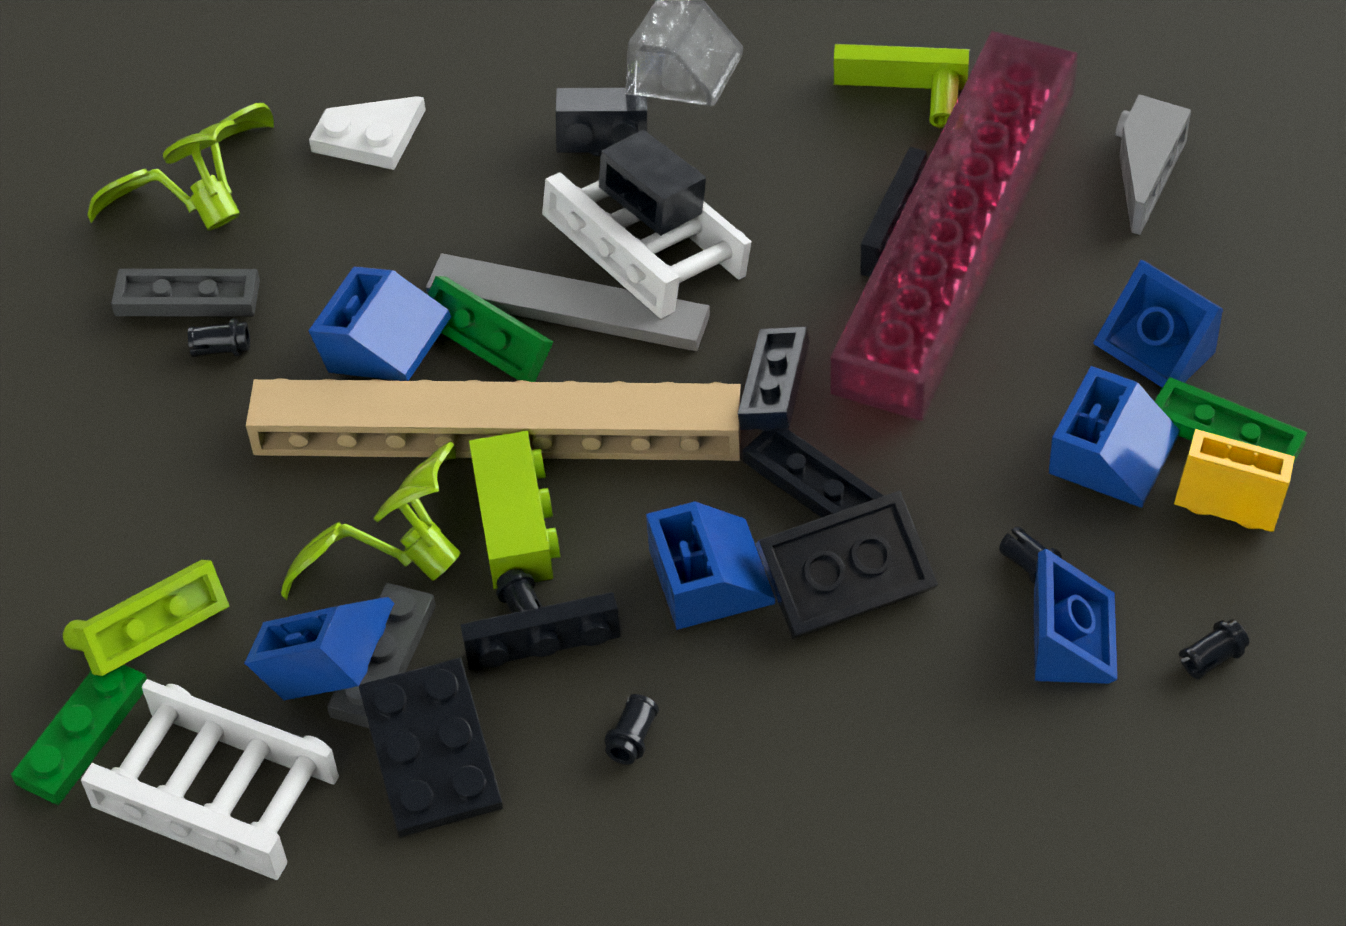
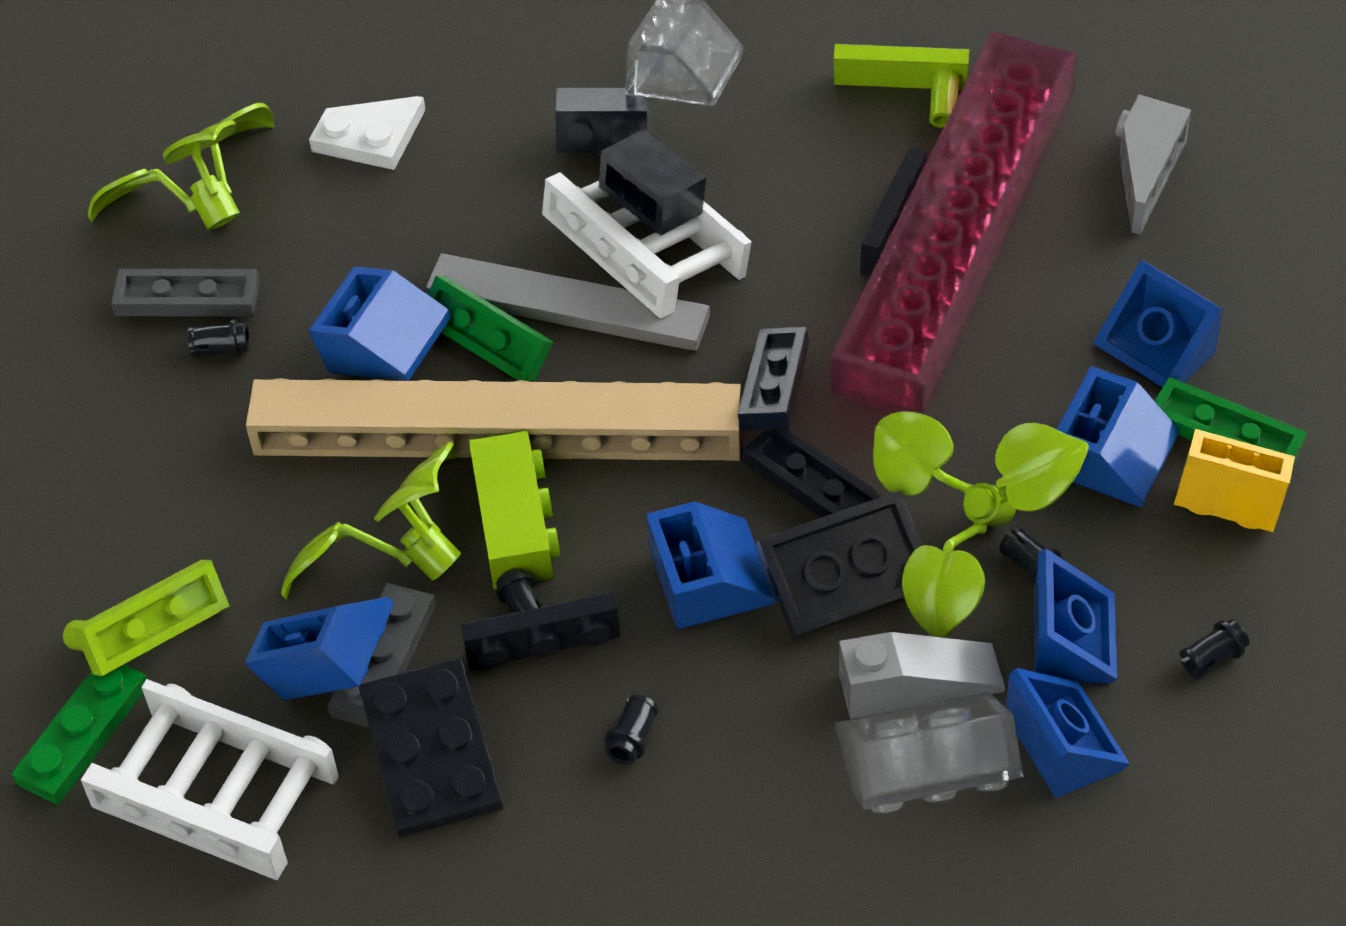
(913, 670): none -> light grey slope
(930, 751): none -> clear slope
(1036, 471): none -> lime plant
(1062, 731): none -> blue slope

